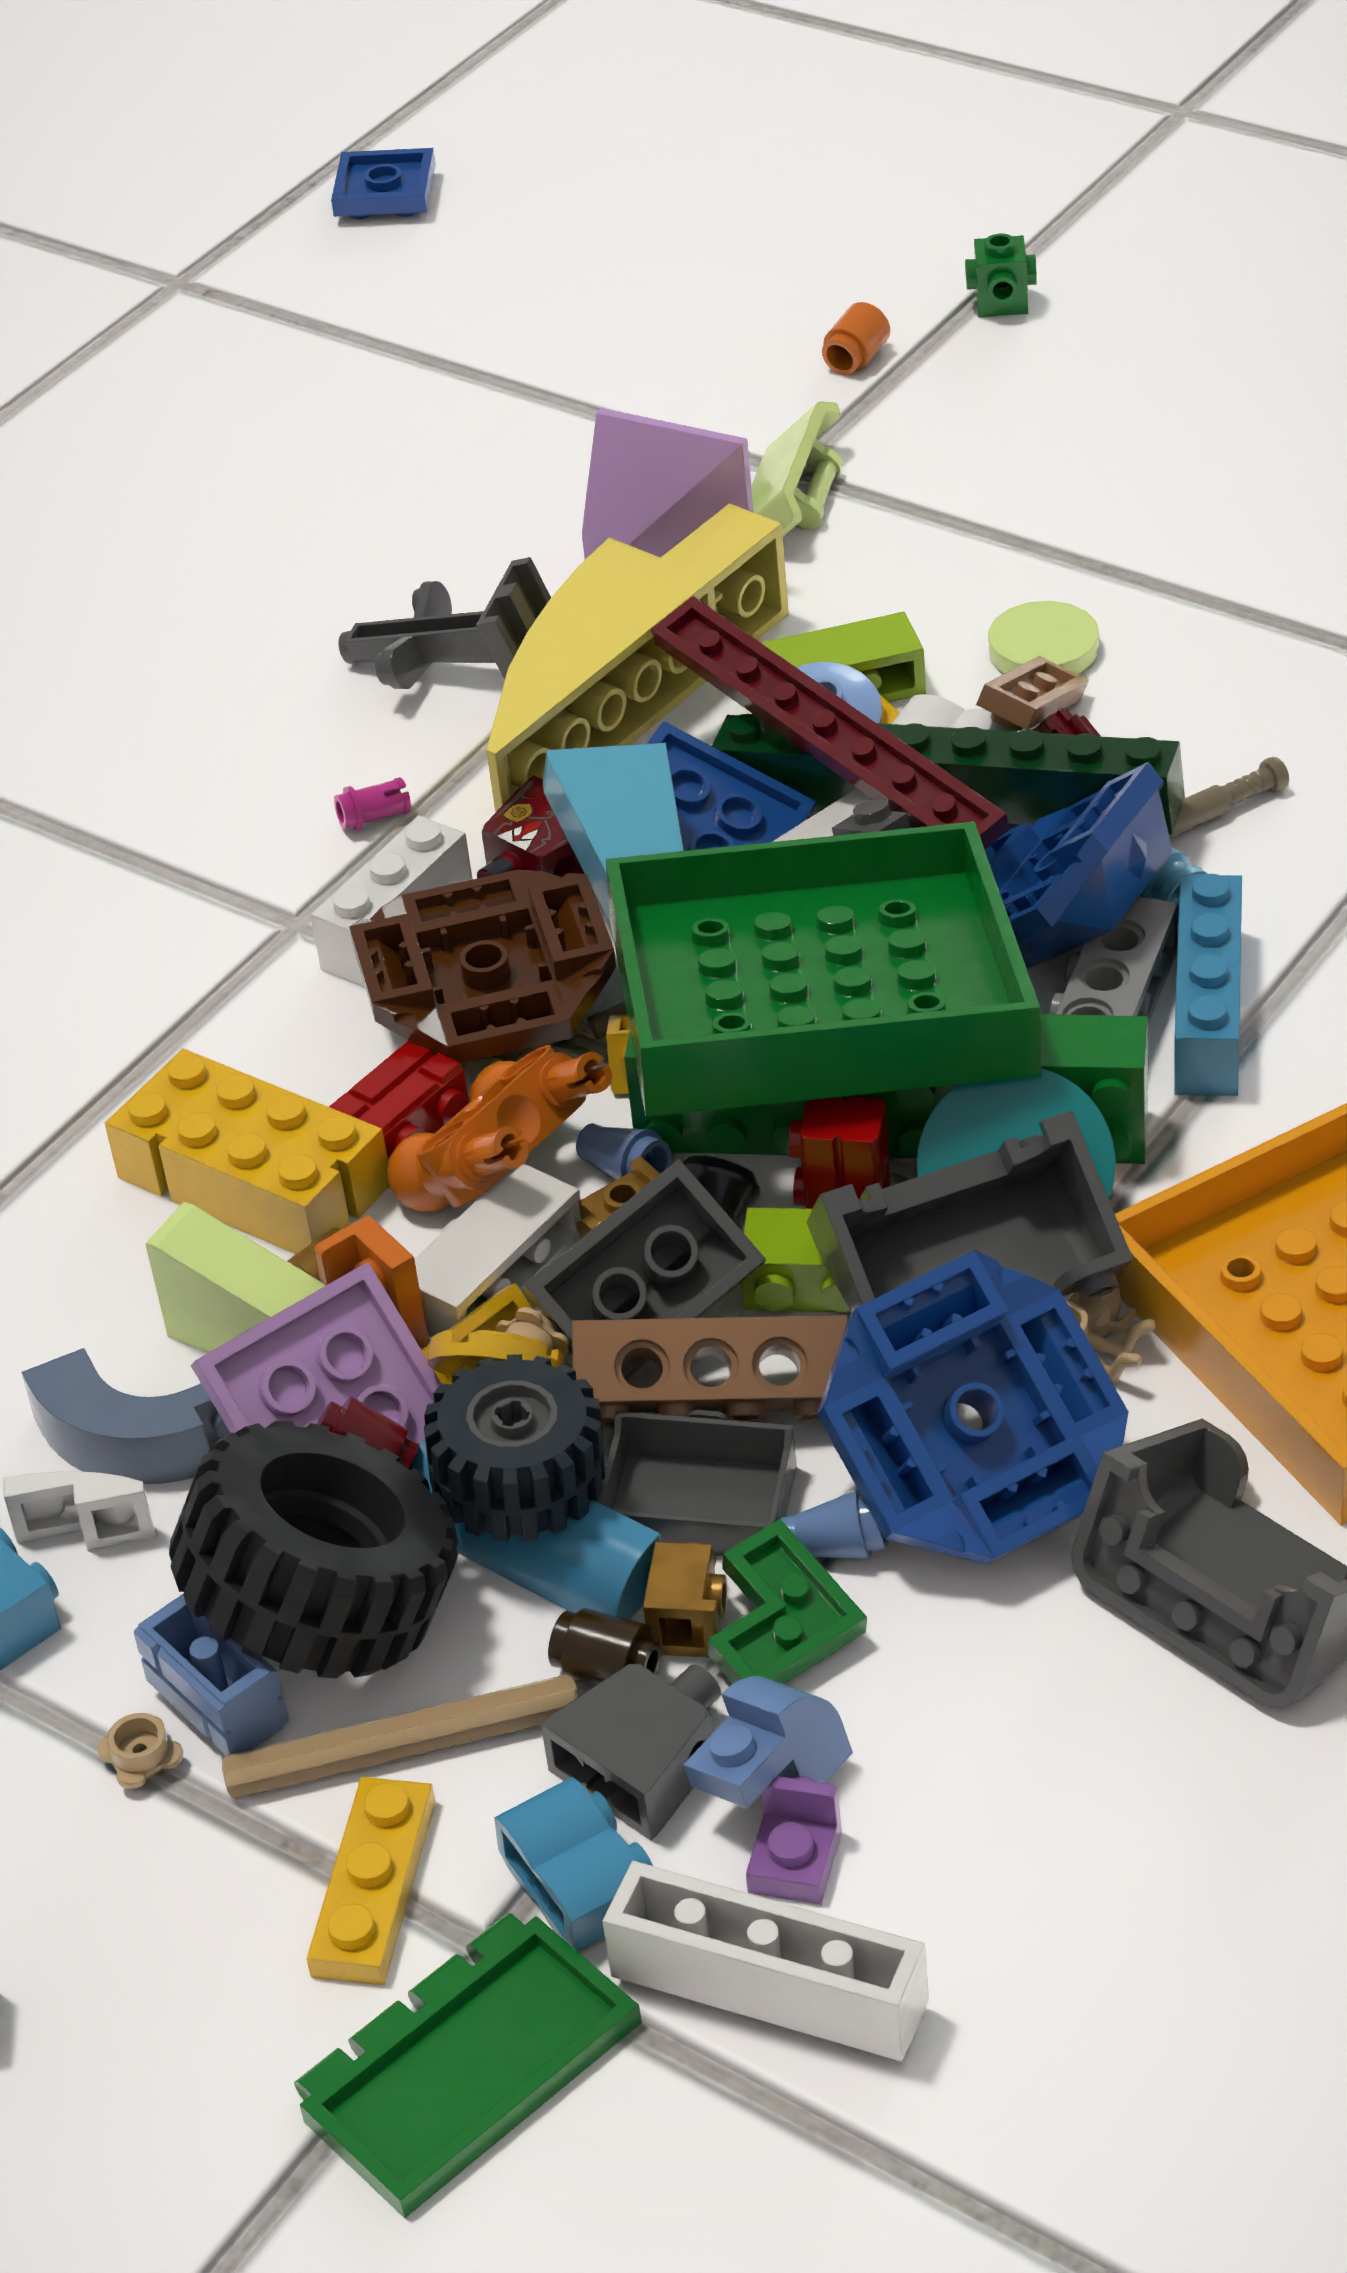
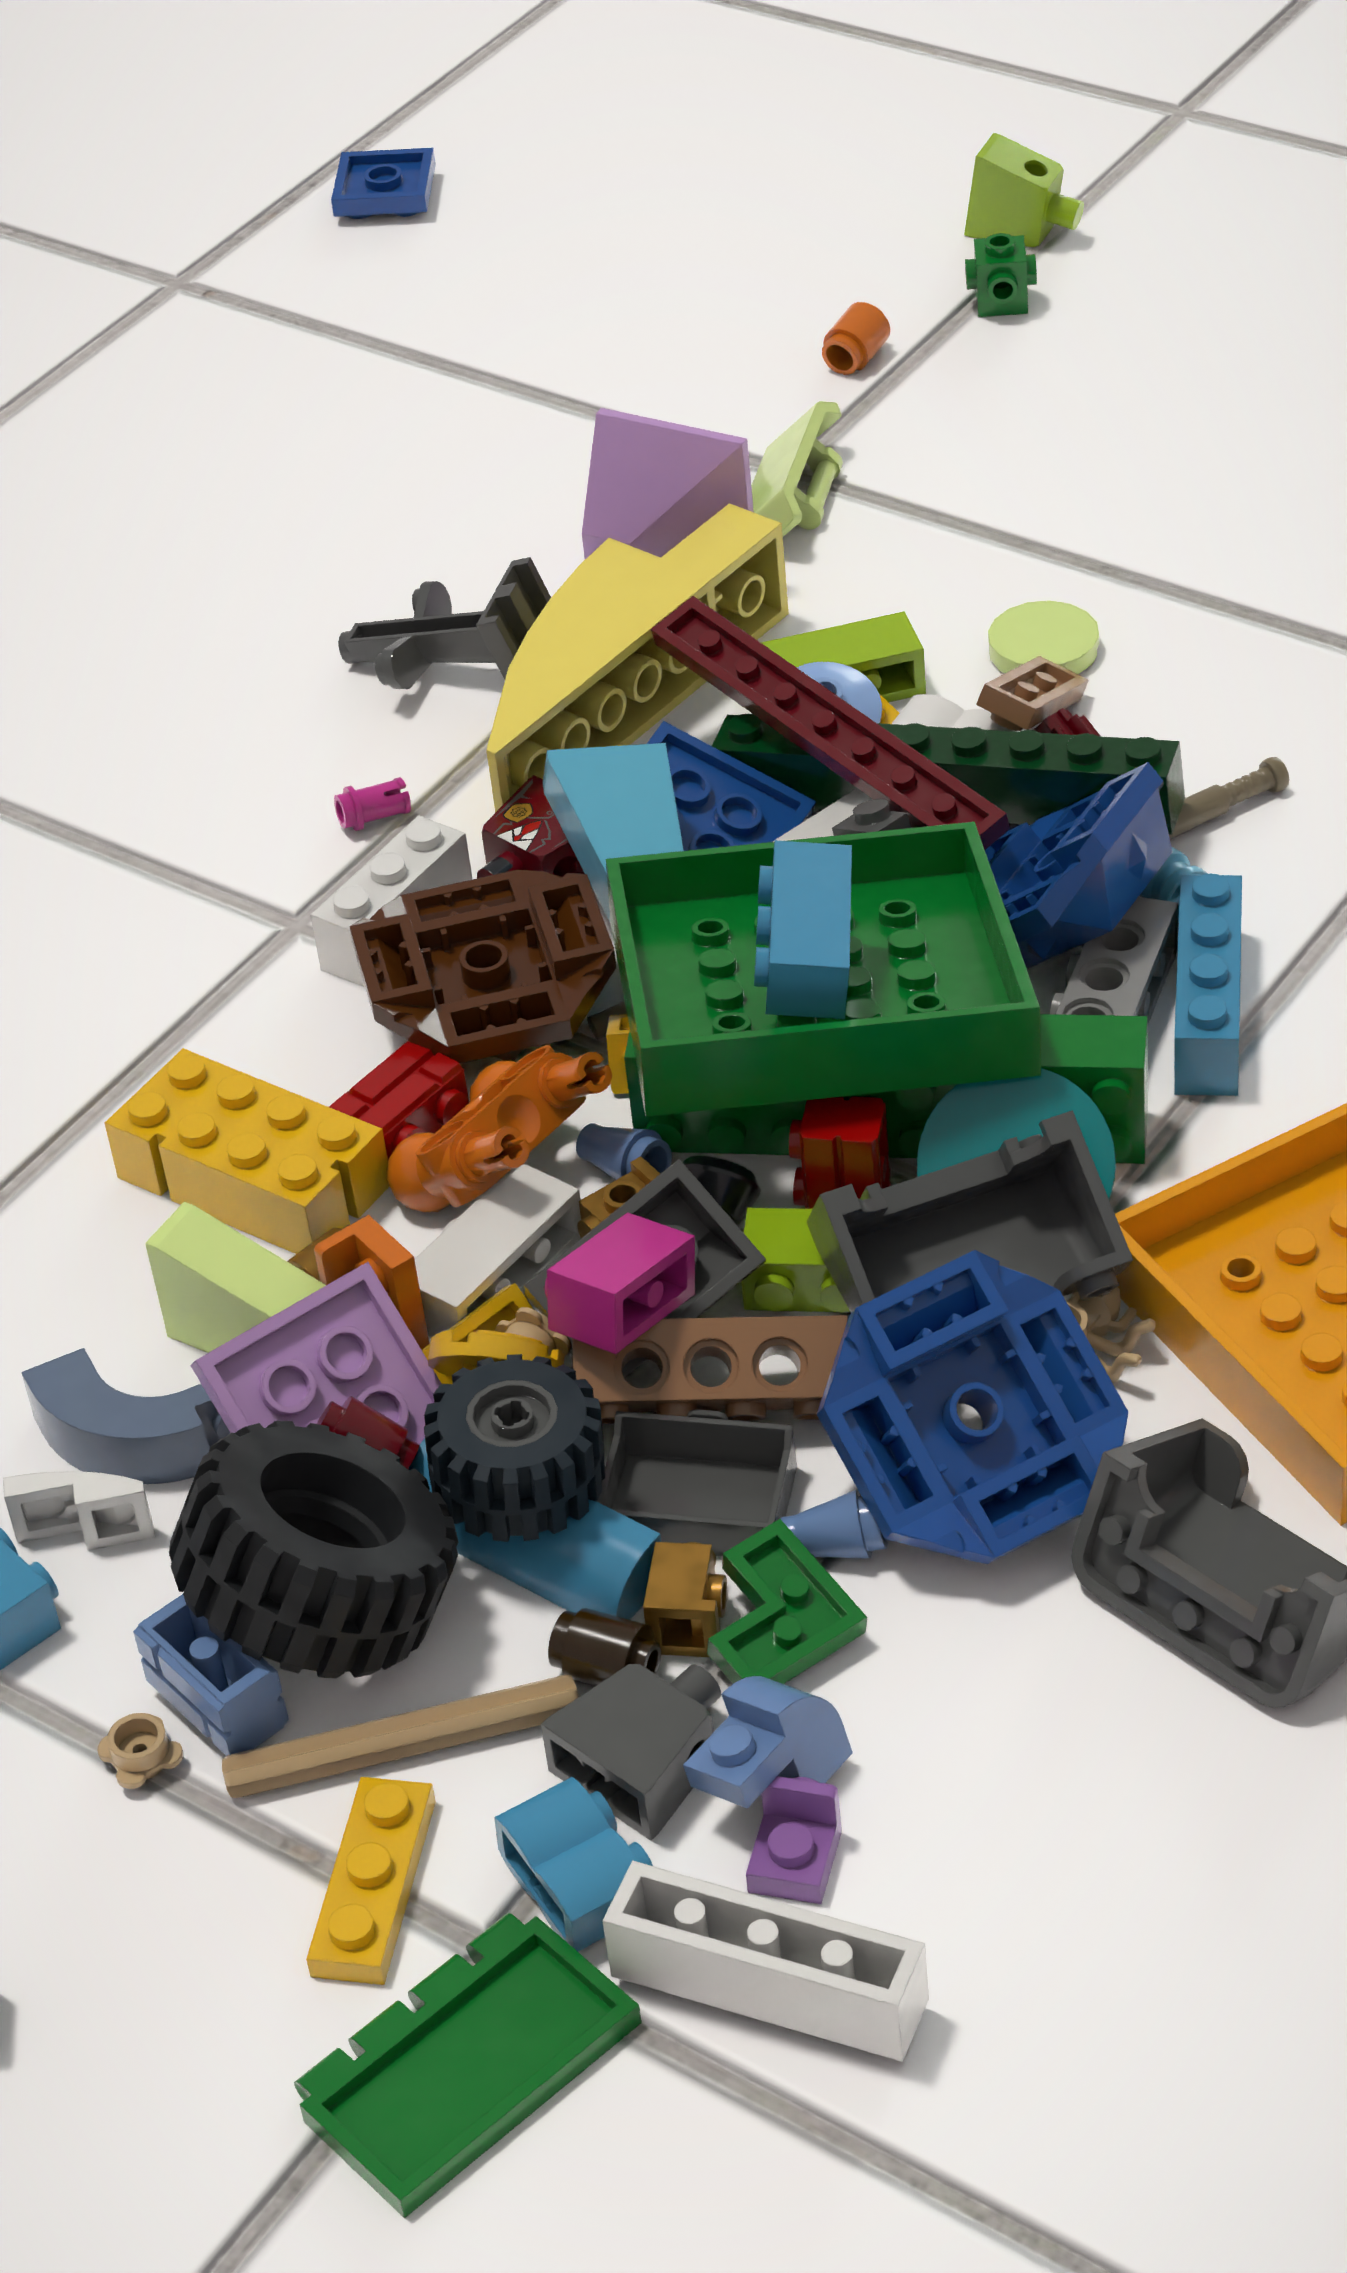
(620, 1282): none -> dark pink brick
(805, 929): none -> dark azure brick
(1018, 193): none -> lime torso

